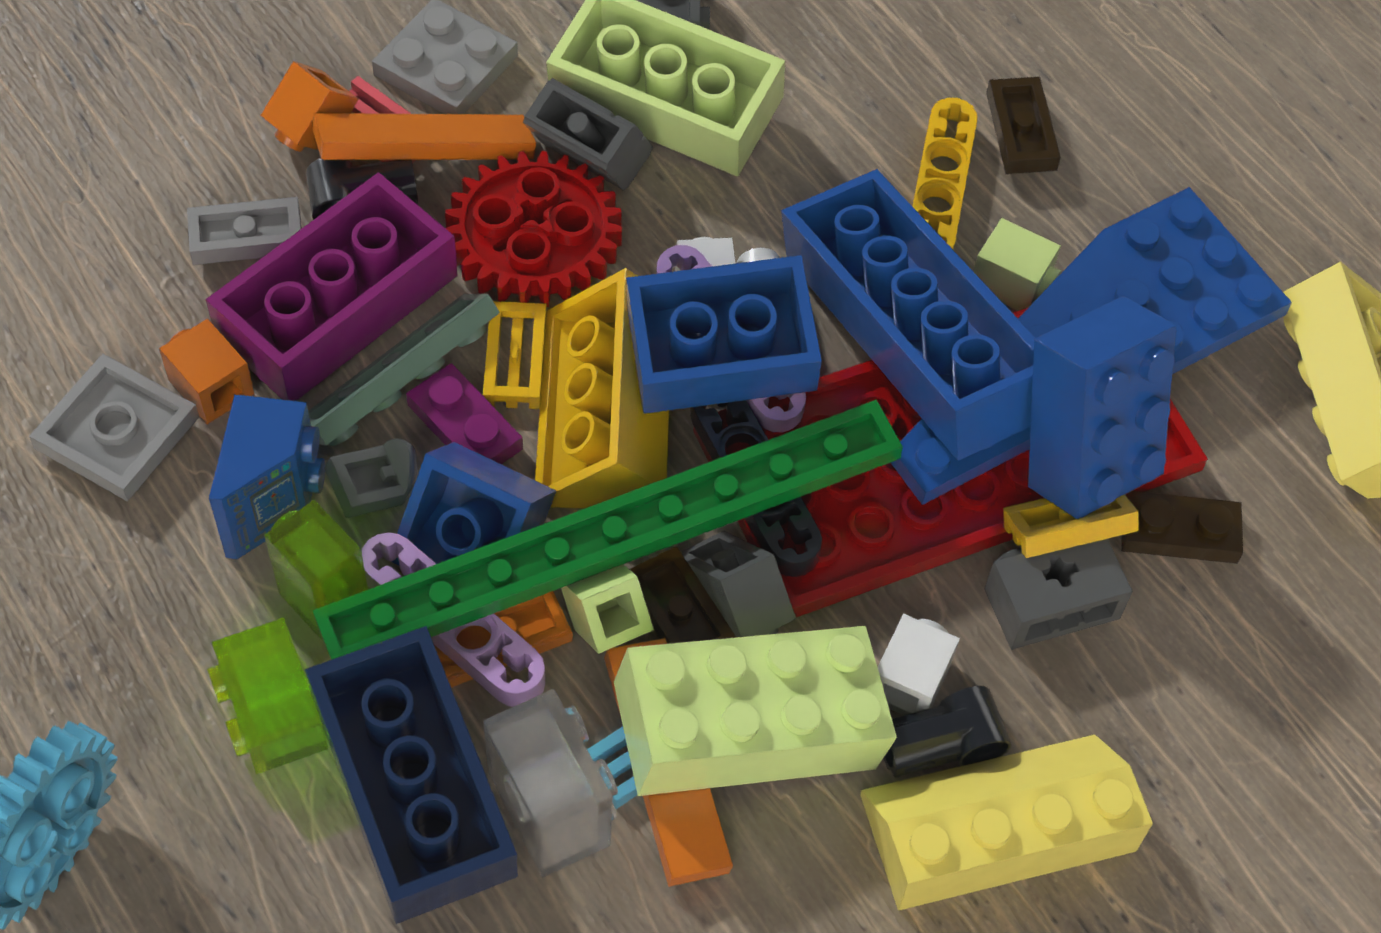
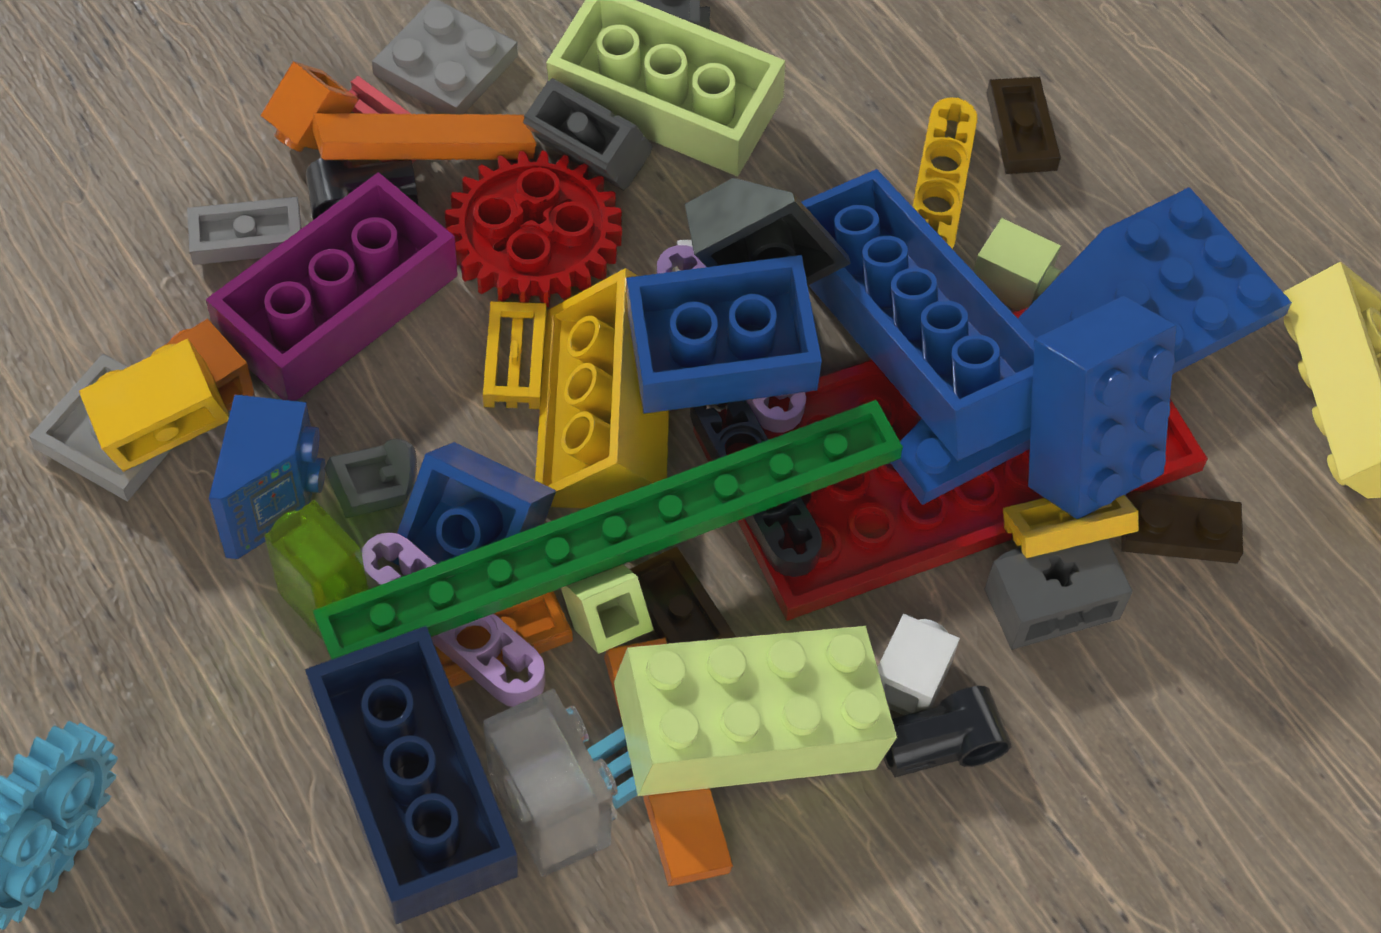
(154, 405): none -> yellow brick
(269, 696): clear neon green brick -> none
(411, 358): sand green plate -> none
(463, 415): magenta plate -> none
(742, 584): dark grey slope -> none
(757, 223): none -> pearl dark grey slope
(1005, 820): light yellow slope -> none

